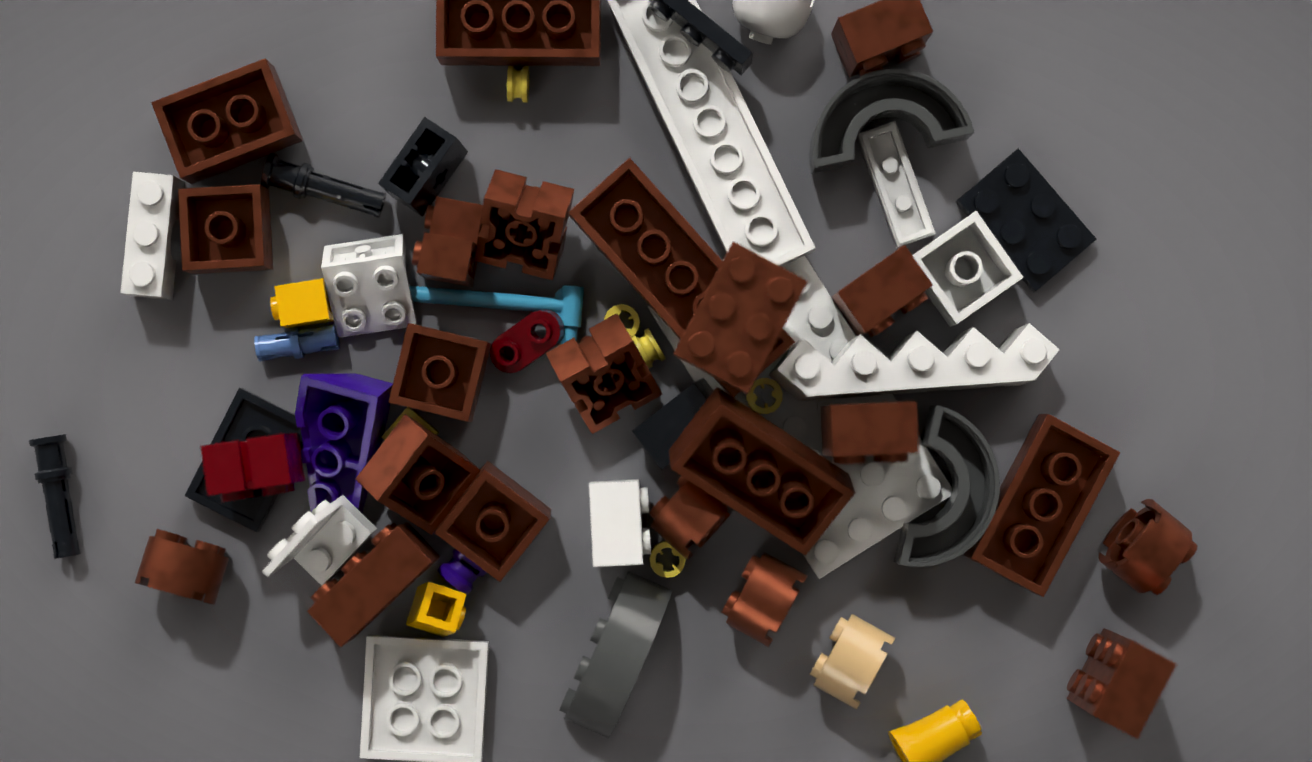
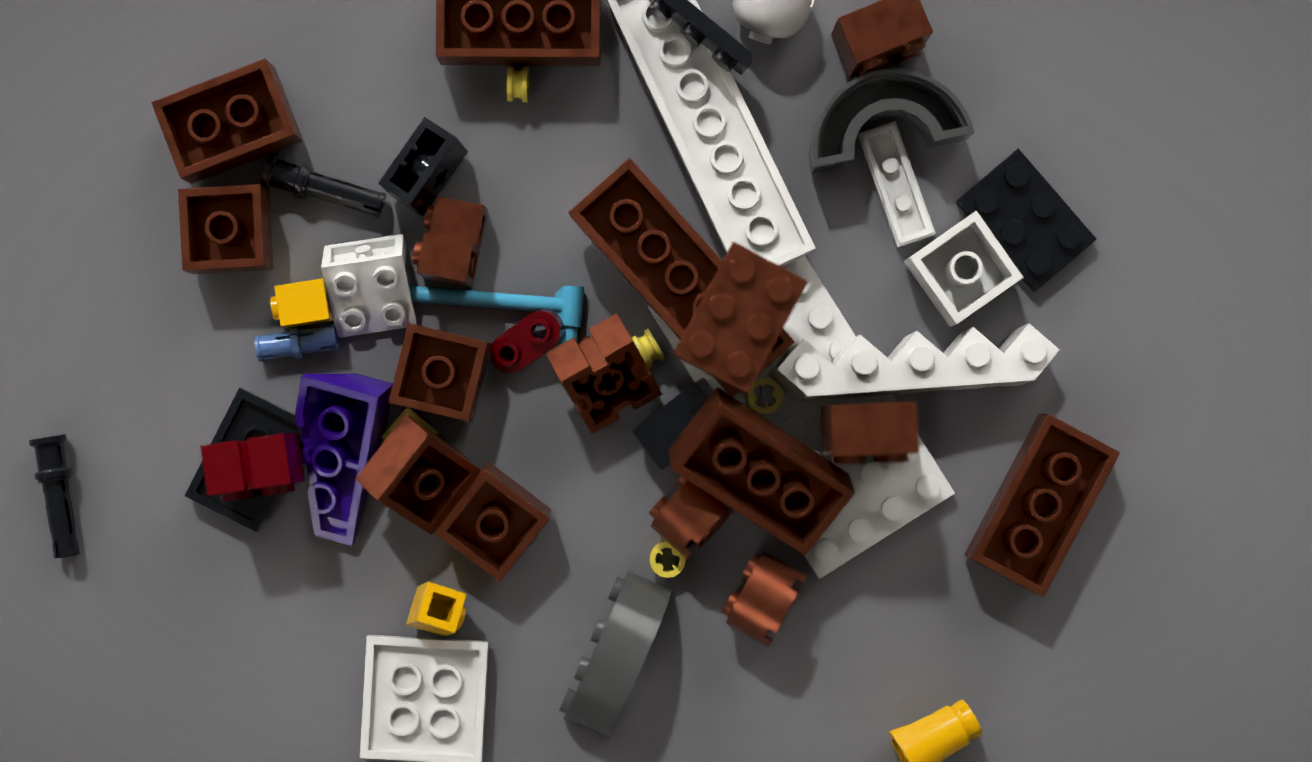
(147, 256): white arch -> none
(181, 568): copper brick -> none
(323, 540): white bracket -> none
(371, 582): copper brick -> none
(459, 573): dark purple wheel -> none
(523, 224): copper brick -> none
(617, 522): white brick -> none
(626, 308): light yellow bush -> none
(852, 661): tan brick -> none
(881, 291): copper brick -> none
(973, 496): dark grey brick -> none
(1120, 681): copper brick -> none
(1147, 547): copper brick -> none

